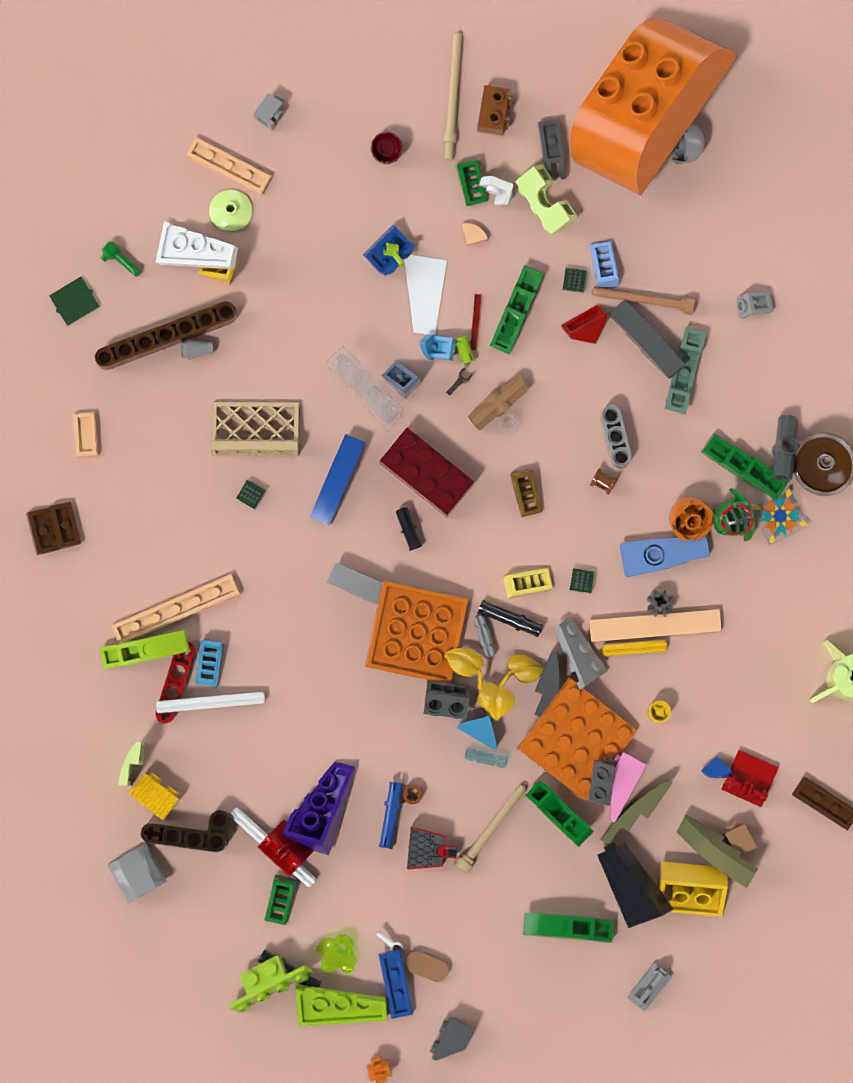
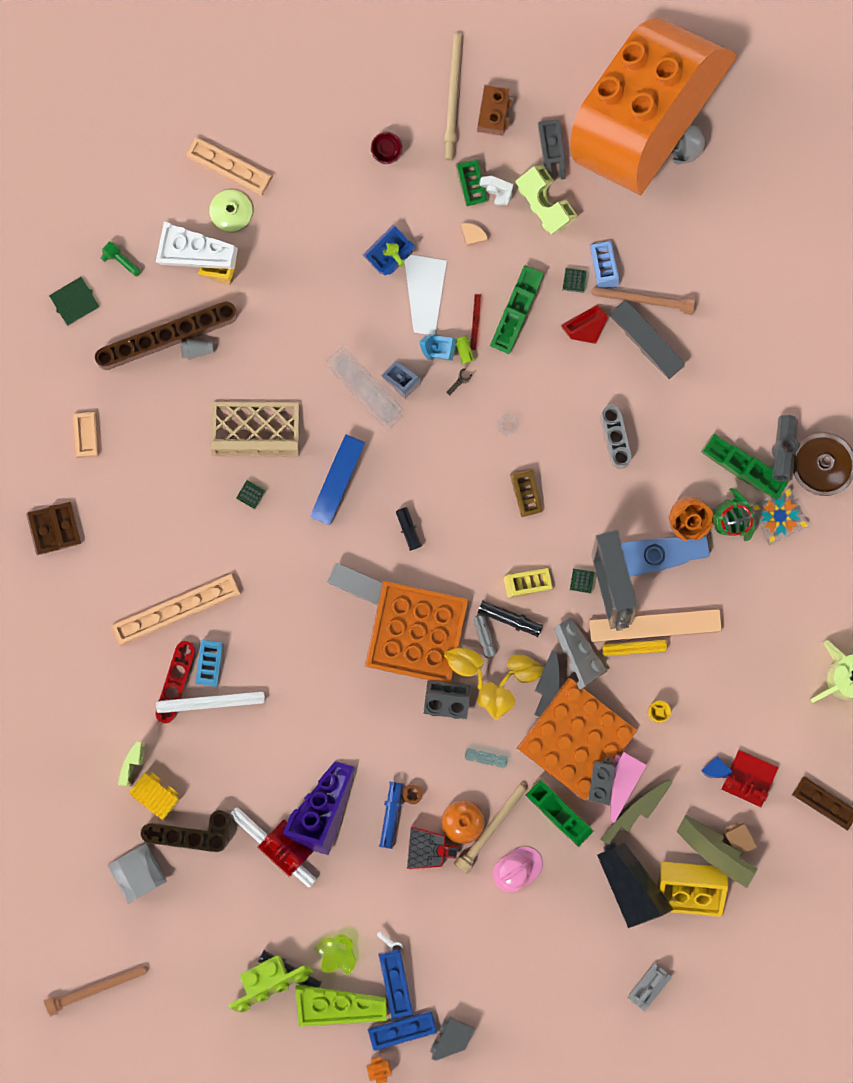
(54, 1005): none -> nougat piece
(144, 649): lime slope -> none
(269, 111): light grey brick -> none
(284, 881): green slope -> none
(402, 1031): none -> blue tile
(426, 966): medium nougat tile -> none
(427, 472): dark red piece -> none
(462, 822): none -> orange cylinder
(481, 730): dark azure slope -> none
(498, 402): medium nougat piece -> none
(517, 869): none -> bright pink piece
(568, 927): green slope -> none
(603, 481): dark orange bush -> none
(614, 580): none -> dark grey window
(664, 607): dark grey gear -> none
(682, 381): sand green slope -> none
(754, 304): light grey bracket -> none

